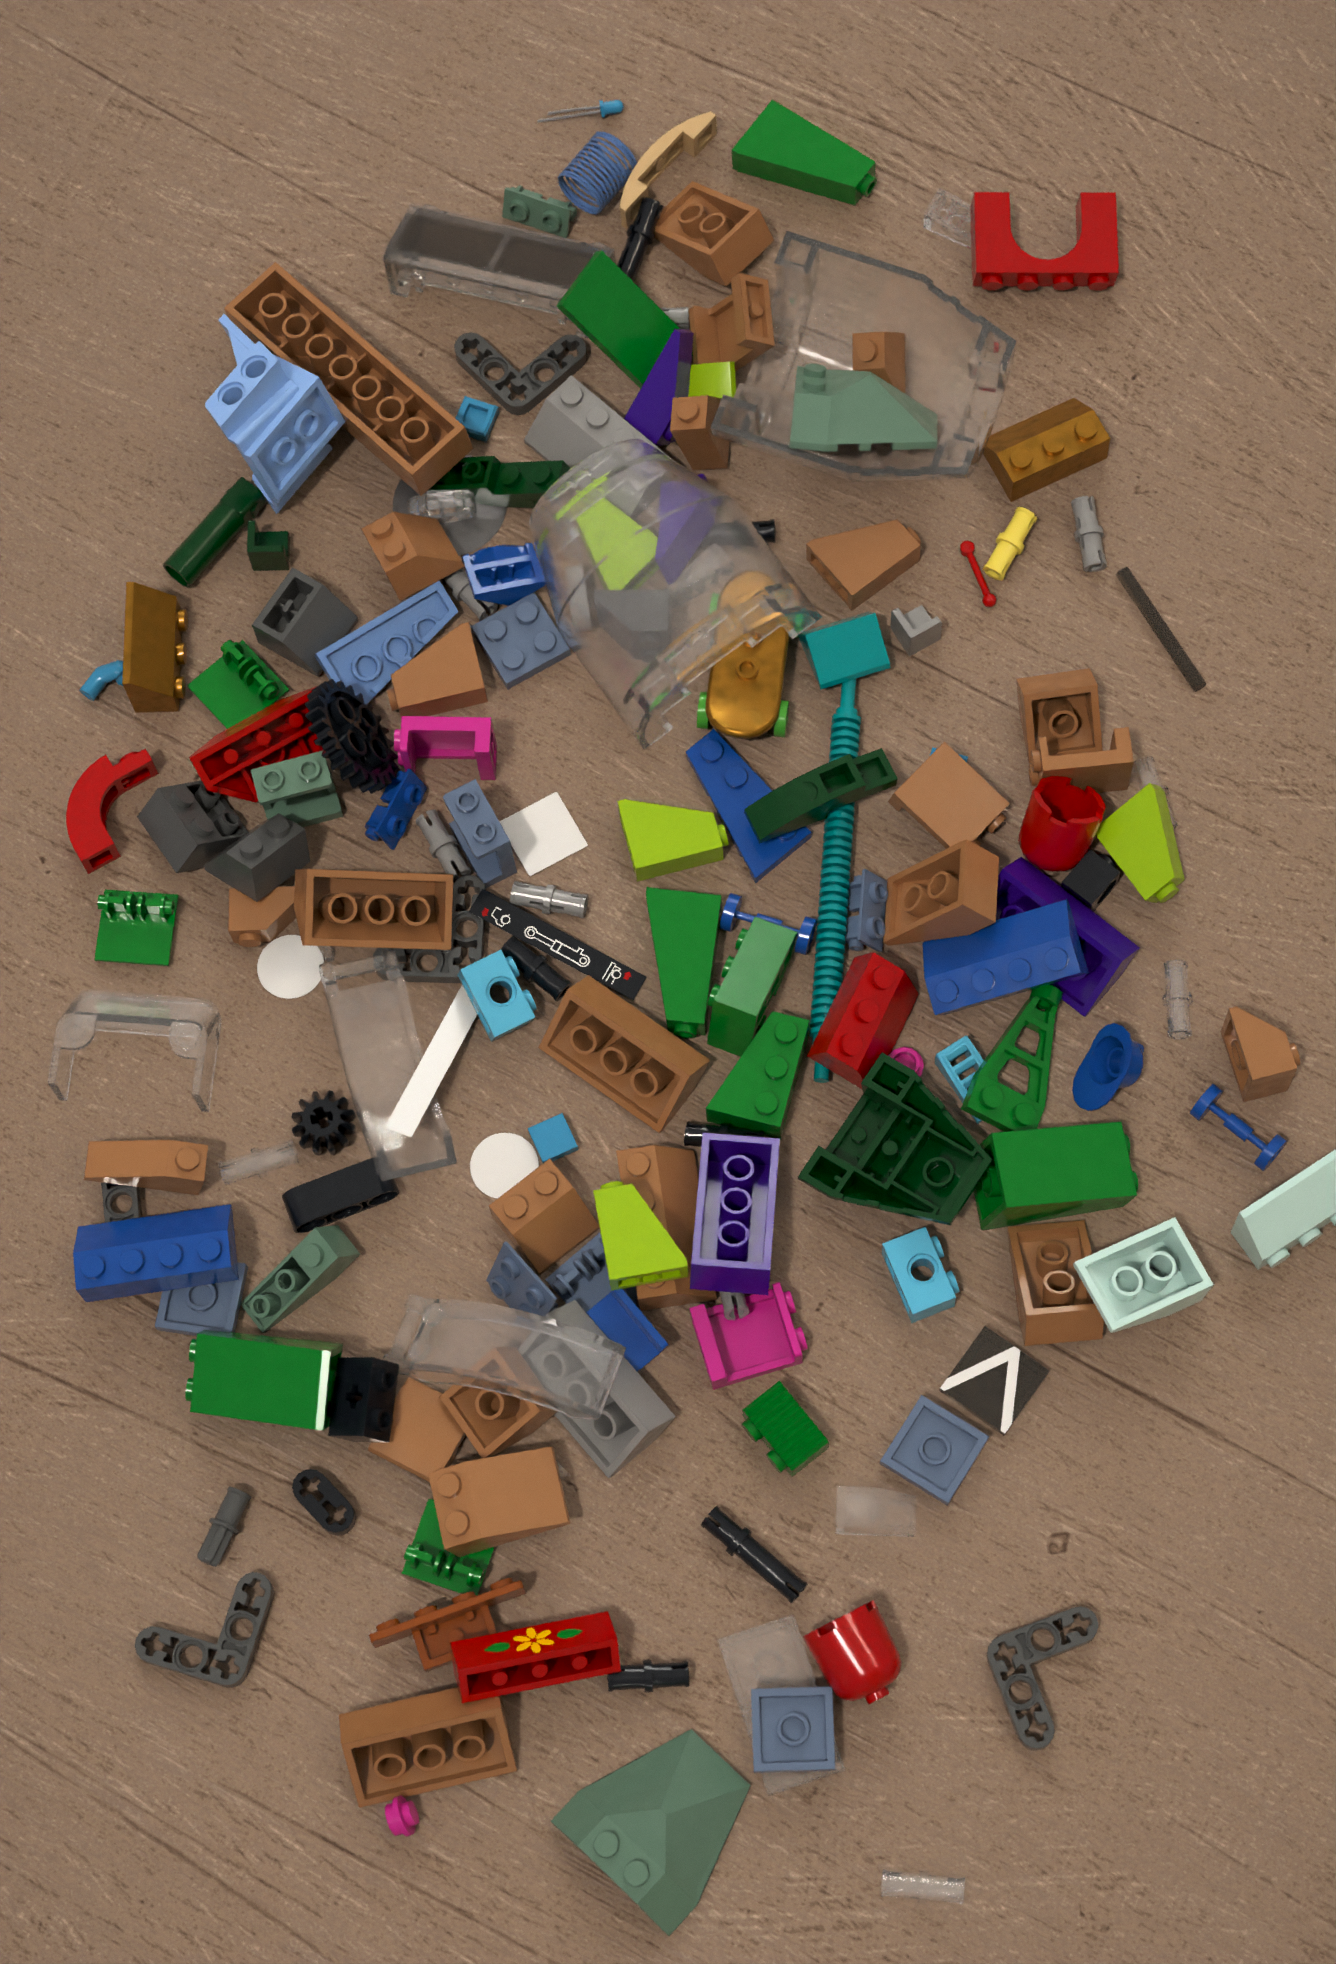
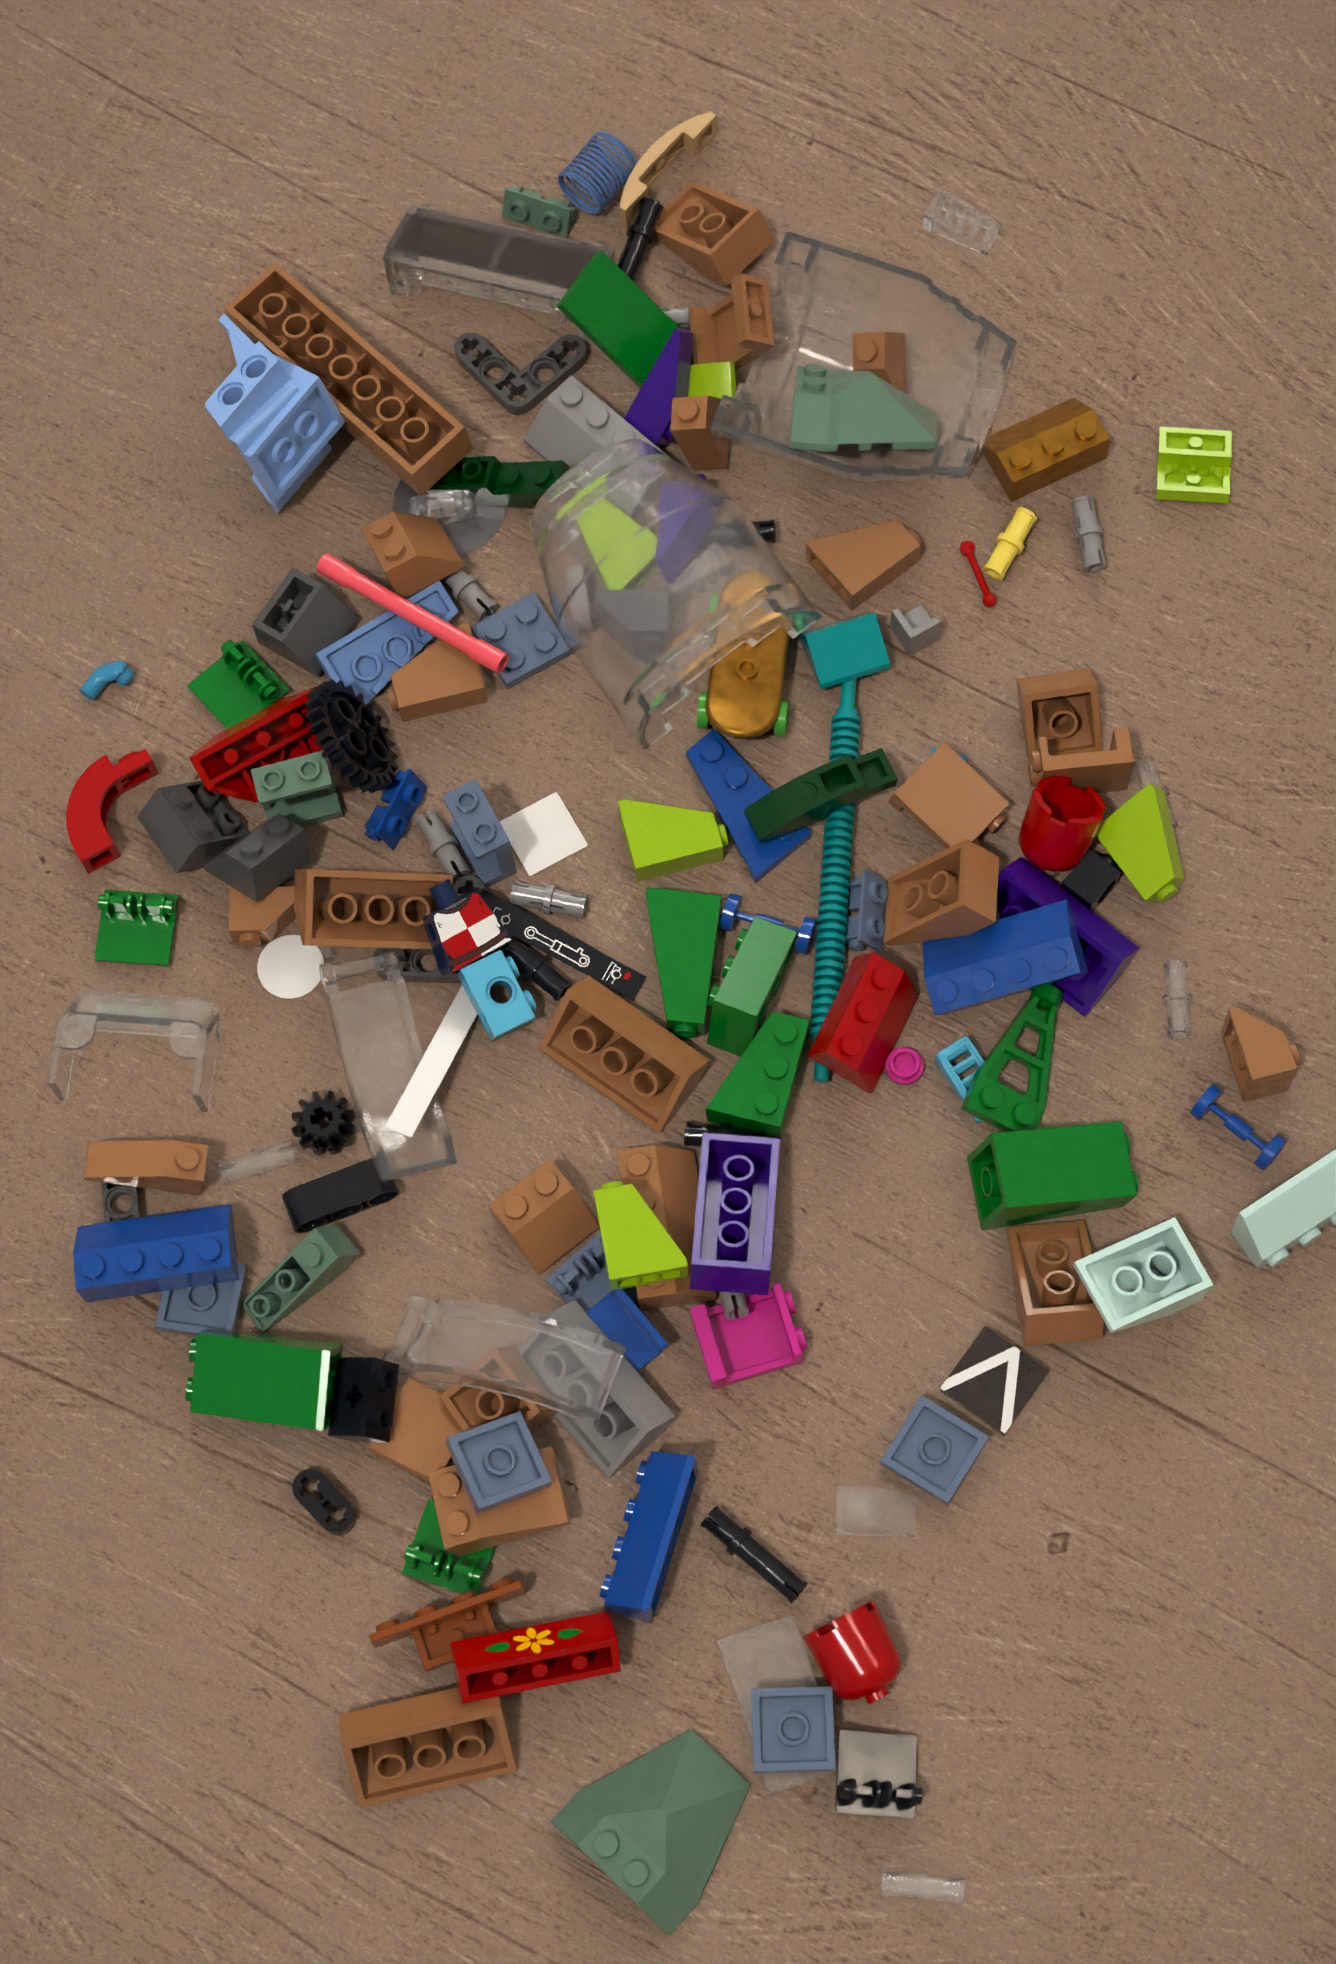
(153, 649): pearl gold slope -> none
(215, 532): dark green piece -> none
(223, 1527): dark grey axle -> none
(226, 1647): dark grey beam -> none
(267, 549): dark green panel -> none
(401, 1816): dark pink plate -> none
(447, 739): dark pink panel -> none
(461, 928): none -> torso
(476, 648): none -> coral piece
(477, 418): dark azure tile -> none
(498, 1462): none -> sand blue plate
(502, 1163): white sticker -> none
(503, 573): blue slope -> none
(518, 1284): sand blue hinge -> none
(553, 1138): dark azure tile -> none
(606, 108): piece -> none
(649, 1676): black pin -> none
(650, 1536): none -> blue slope
(784, 1429): green brick -> none
(803, 156): green slope -> none
(876, 1774): none -> hinge
(899, 1151): dark green wedge -> none
(920, 1297): medium azure brick -> none
(1001, 262): red arch -> none
(1027, 1656): dark grey beam -> none
(1110, 1064): blue piece -> none
(1161, 629): clear smoke bar -> none
(1193, 465): none -> lime slope

